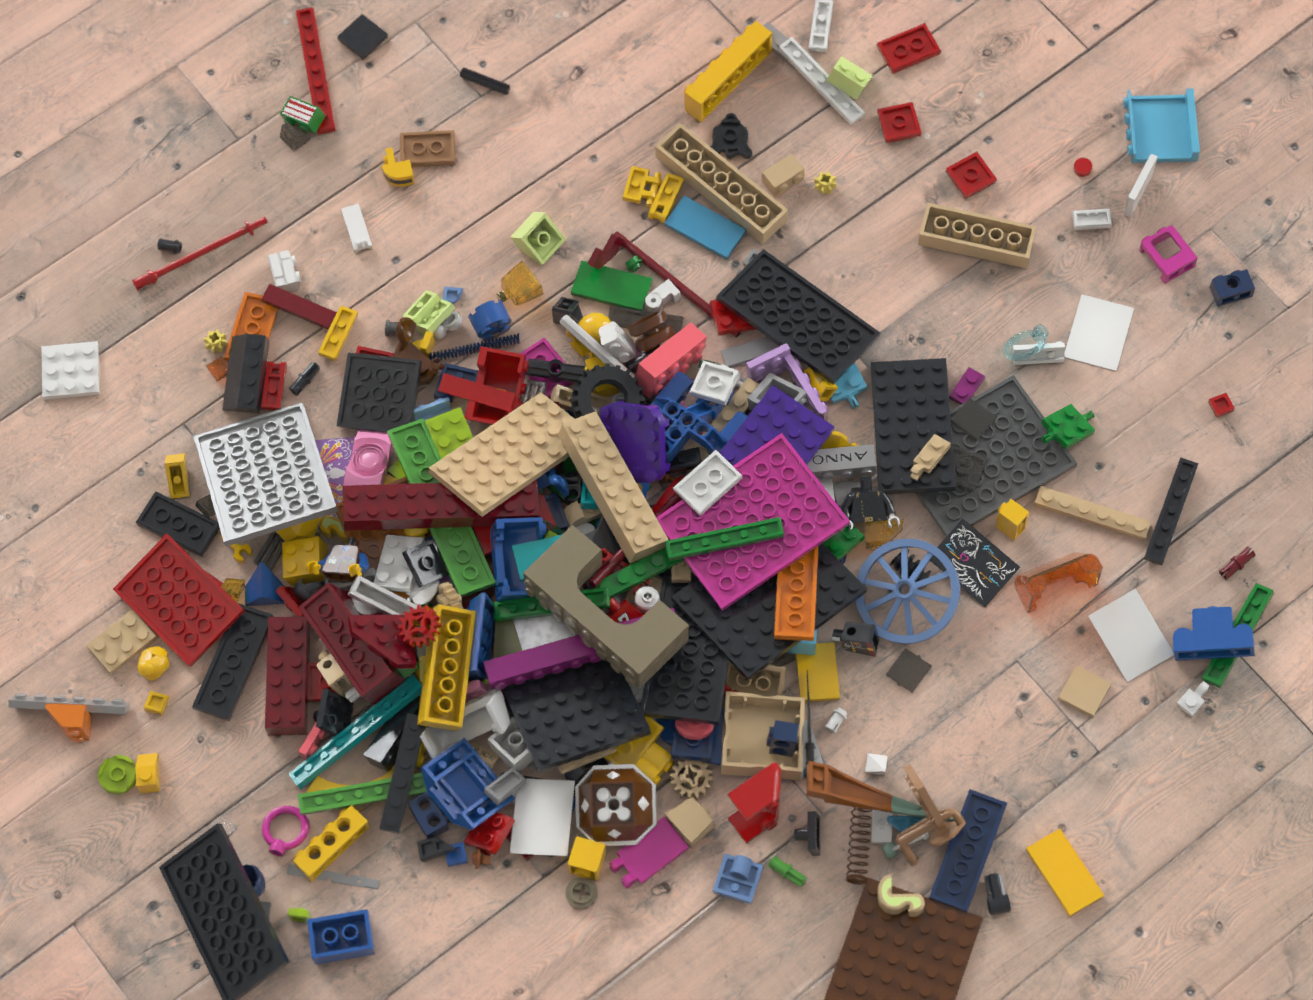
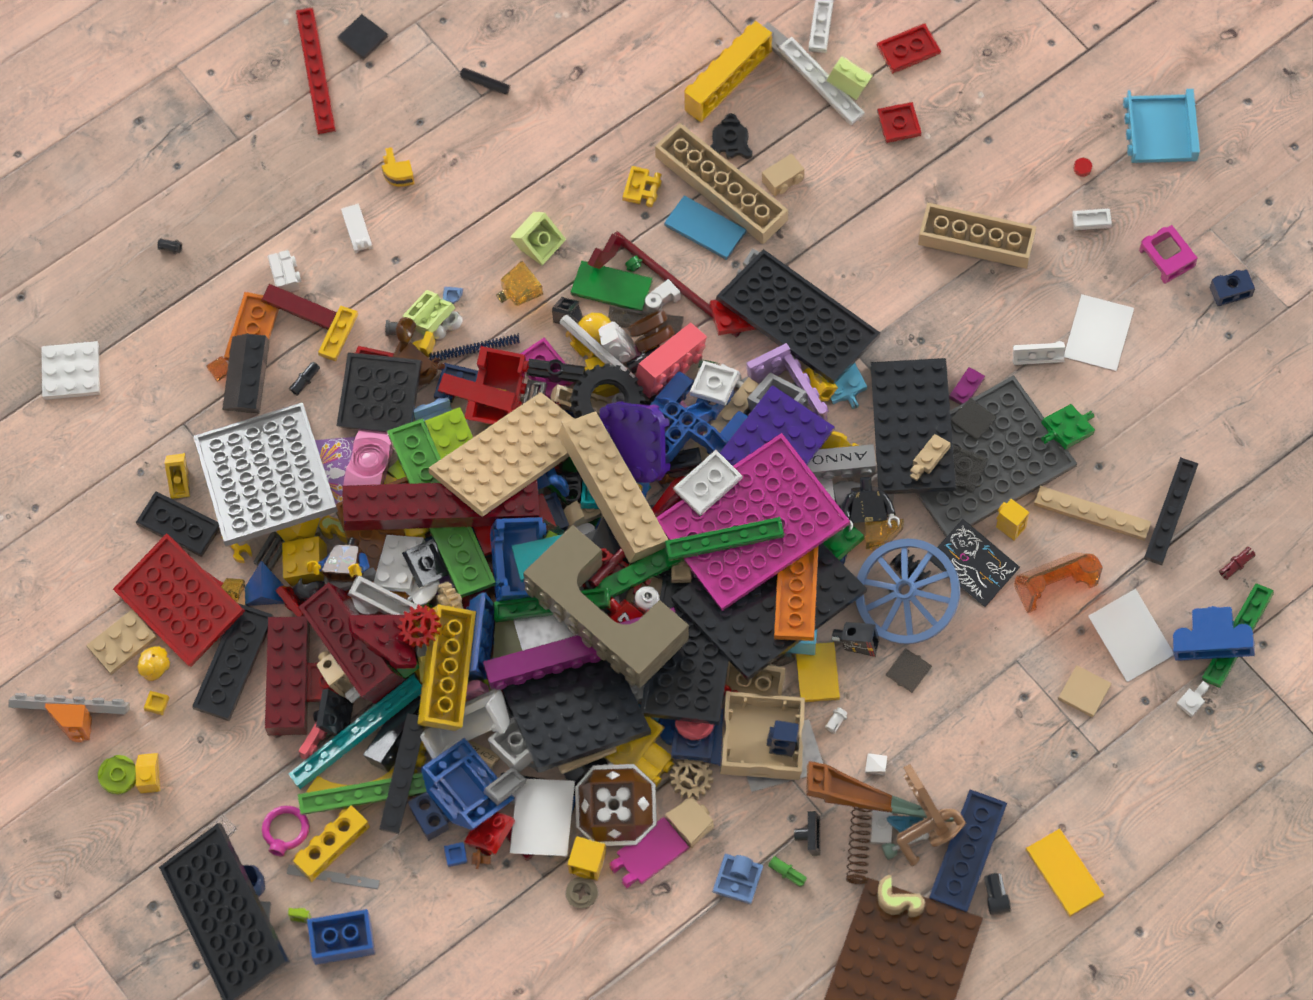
(152, 276): red bar -> none
(206, 506): clear smoke tile -> none
(215, 341): light yellow gear -> none
(273, 386): red plate -> none
(292, 137): clear smoke tile -> none
(302, 114): brick -> none
(428, 148): medium nougat tile -> none
(433, 848): black tile -> none
(490, 319): blue brick -> none
(666, 197): yellow plate -> none
(746, 352): light grey tile -> none
(757, 803): red windscreen -> none
(809, 746): black sword -> none
(825, 183): light yellow gear -> none
(971, 175): red plate -> none
(1039, 334): clear light blue piece -> none
(1140, 185): white tile -> none
(1221, 405): red plate -> none

